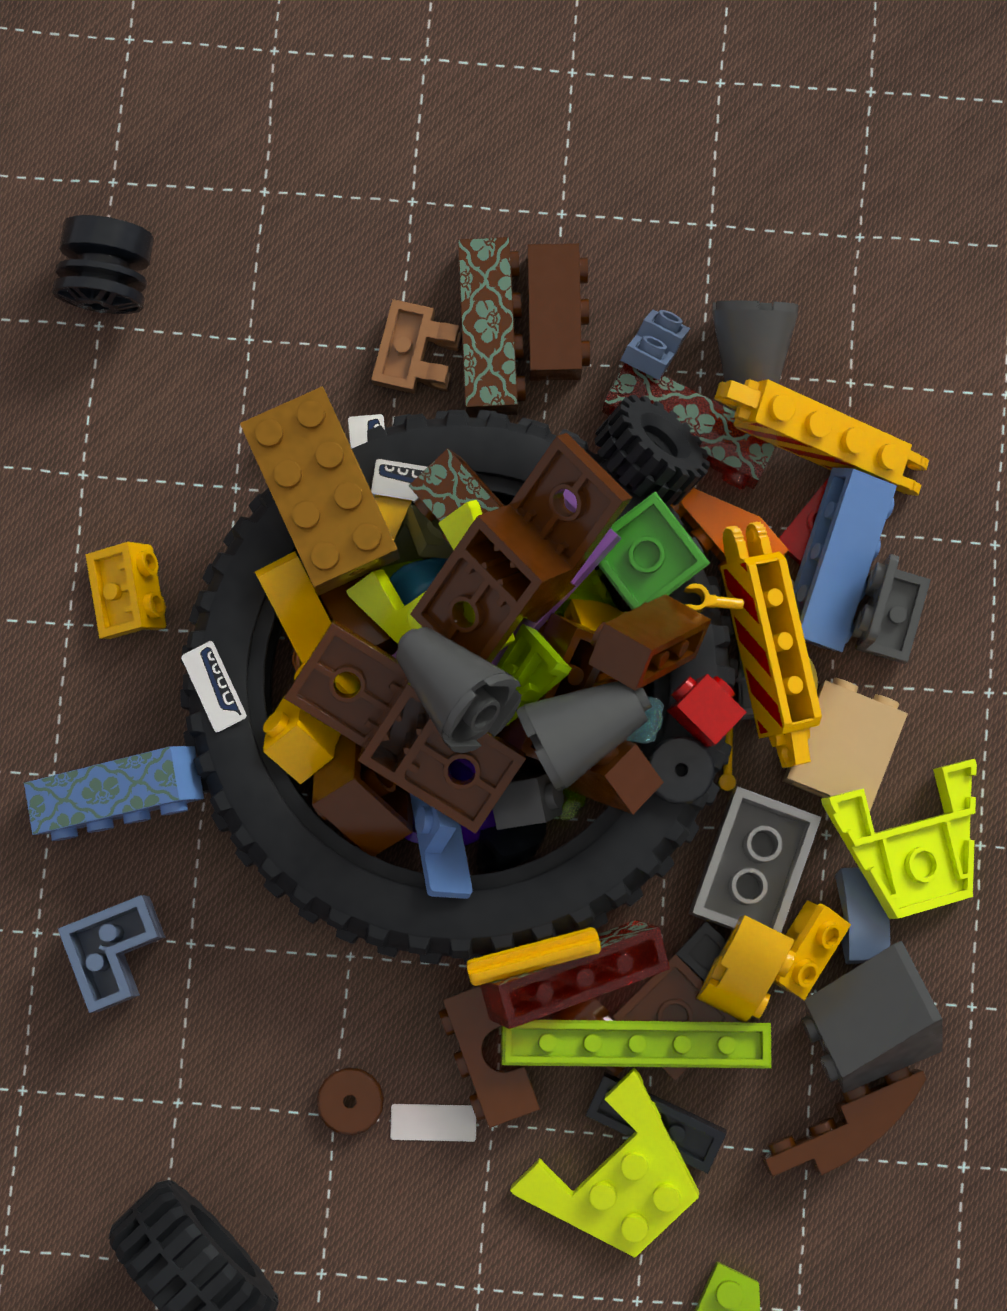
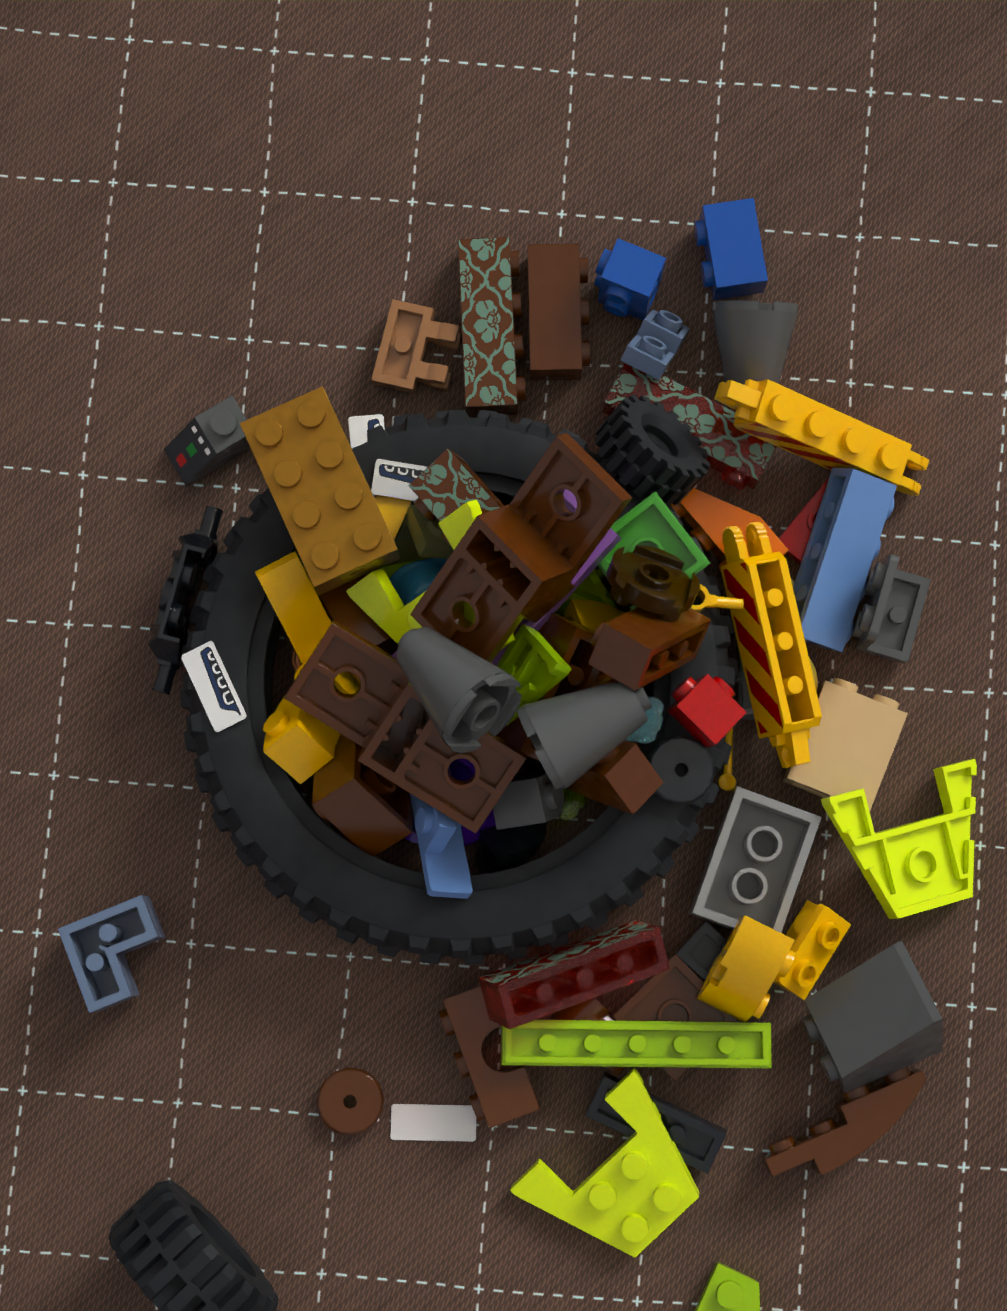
(103, 264): black wheel -> none
(114, 791): medium blue brick -> none
(126, 589): yellow bracket -> none
(183, 581): none -> black plate
(208, 441): none -> slope
(533, 956): yellow axle -> none
(628, 279): none -> blue brick
(652, 582): none -> dark brown plate
(731, 249): none -> blue brick
(869, 922): sand blue slope -> none

